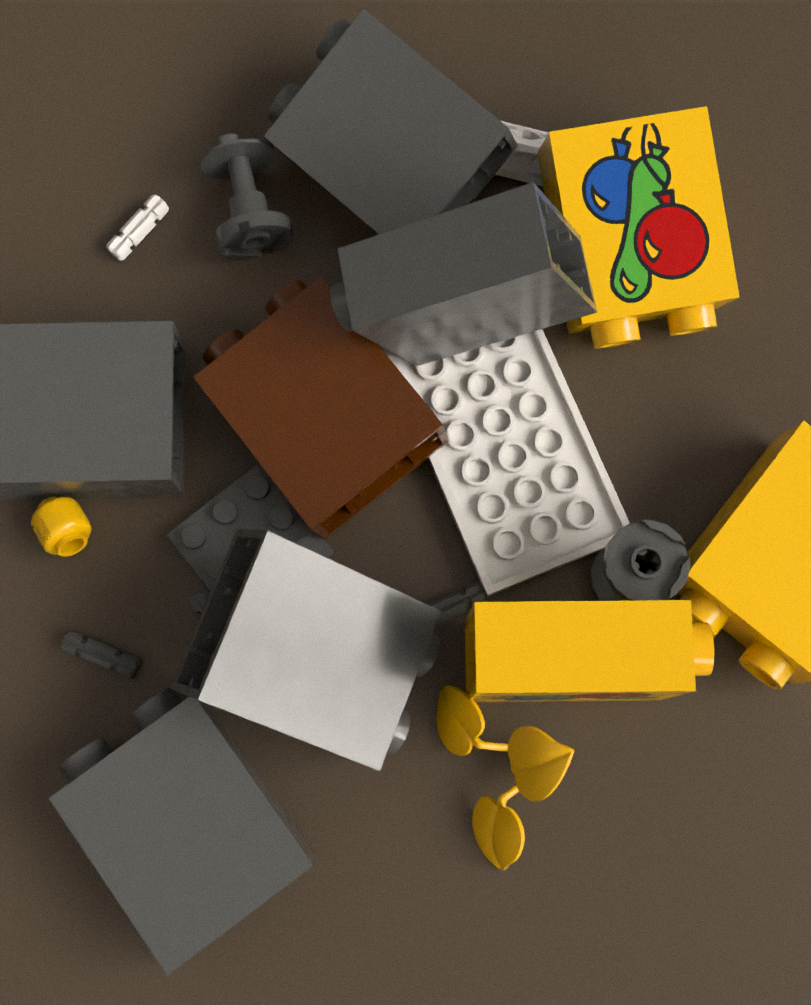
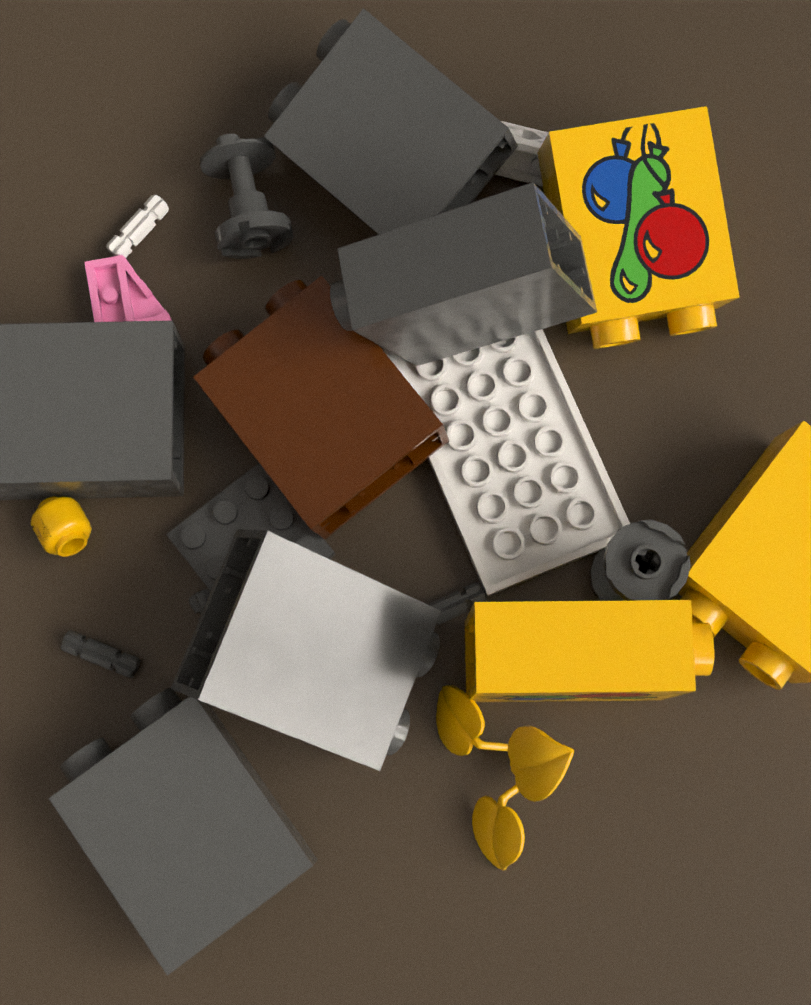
(119, 293): none -> bright pink wing

